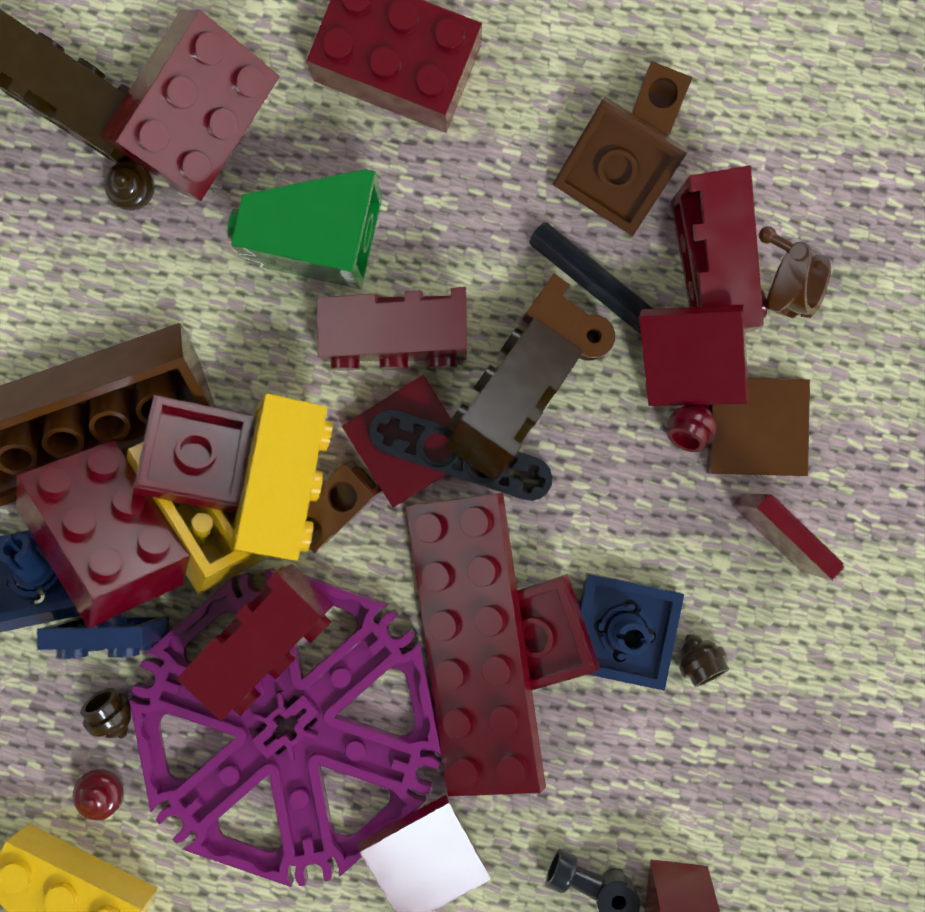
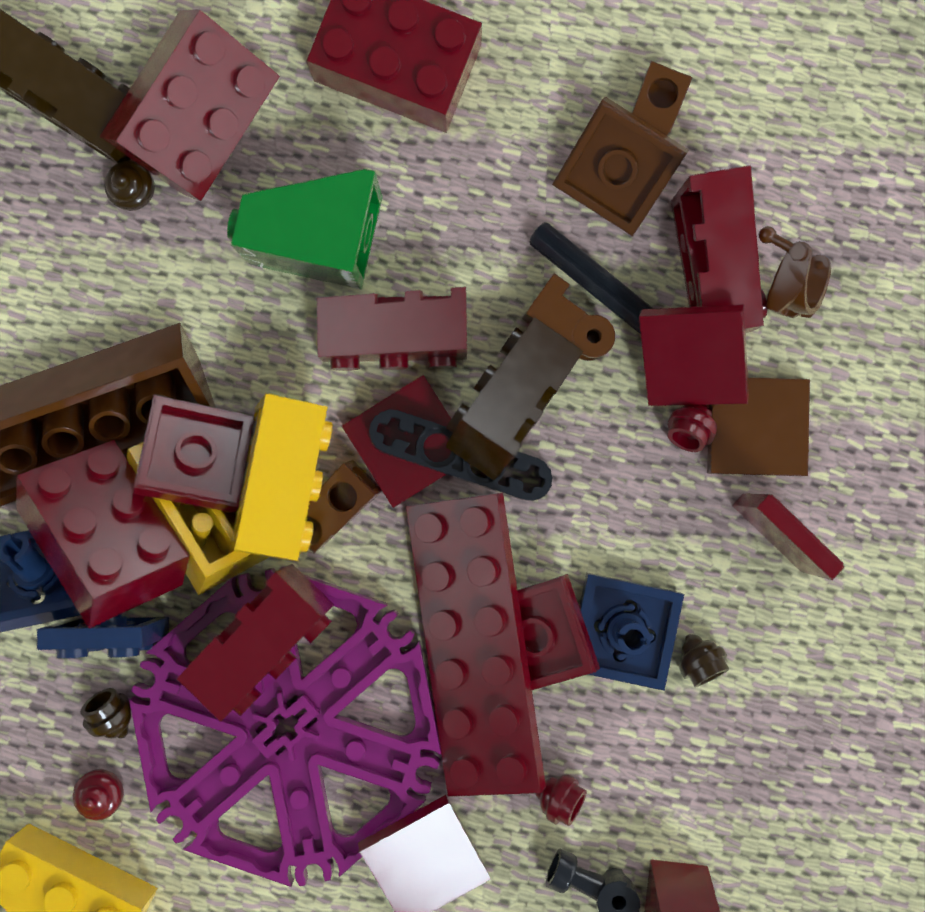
(562, 799): none -> dark red plate

